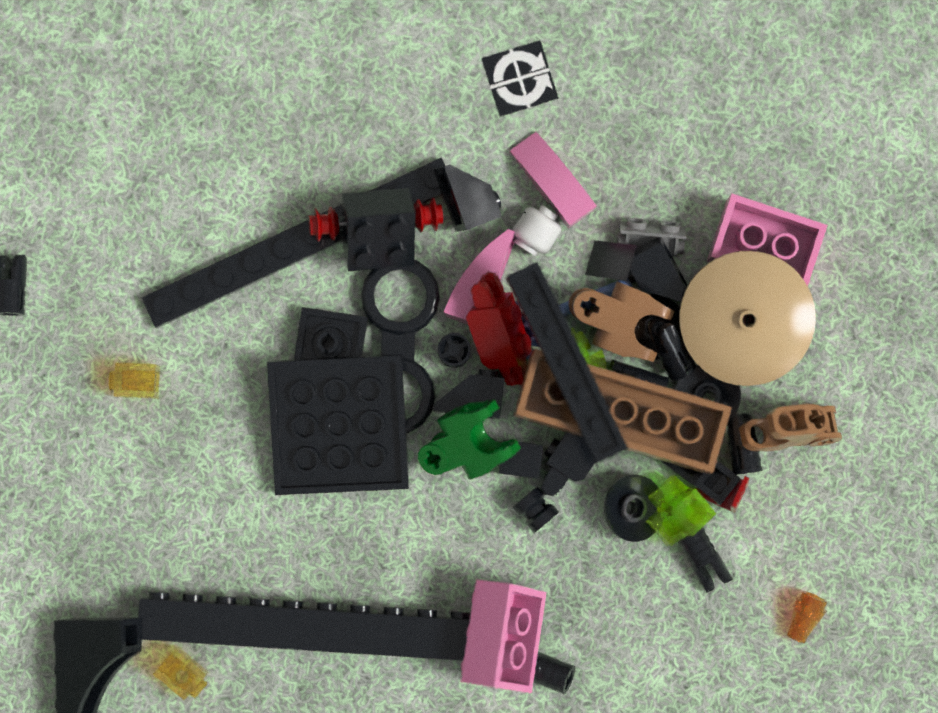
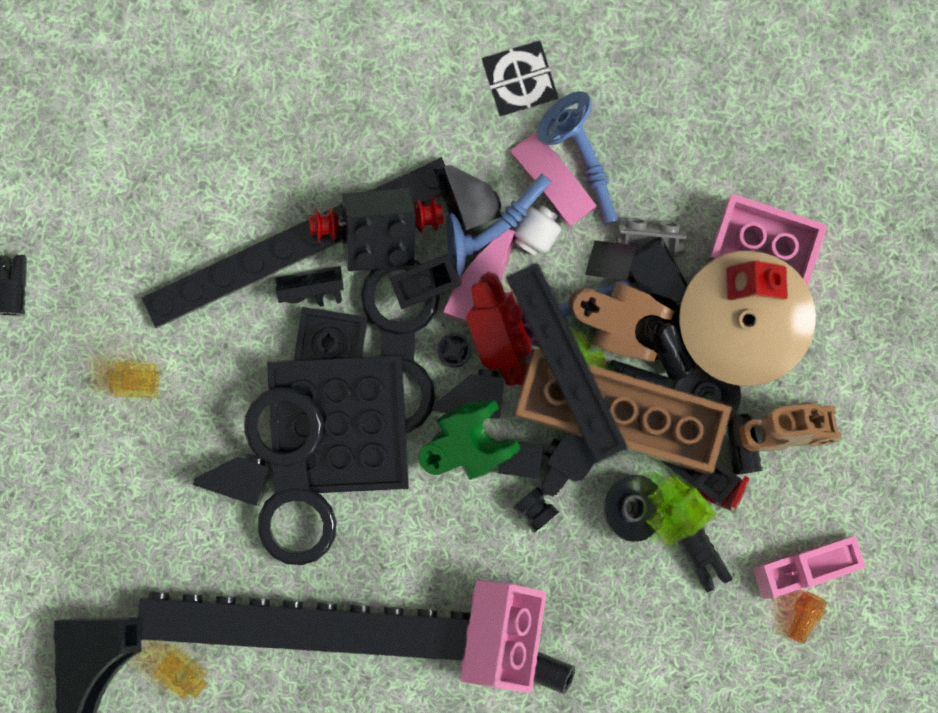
(238, 479): none -> black slope
(290, 476): none -> black bar
(303, 285): none -> black plate
(425, 281): none -> black slope
(461, 246): none -> medium blue dish
(572, 126): none -> medium blue dish
(762, 280): none -> red bracket
(808, 567): none -> bright pink slope

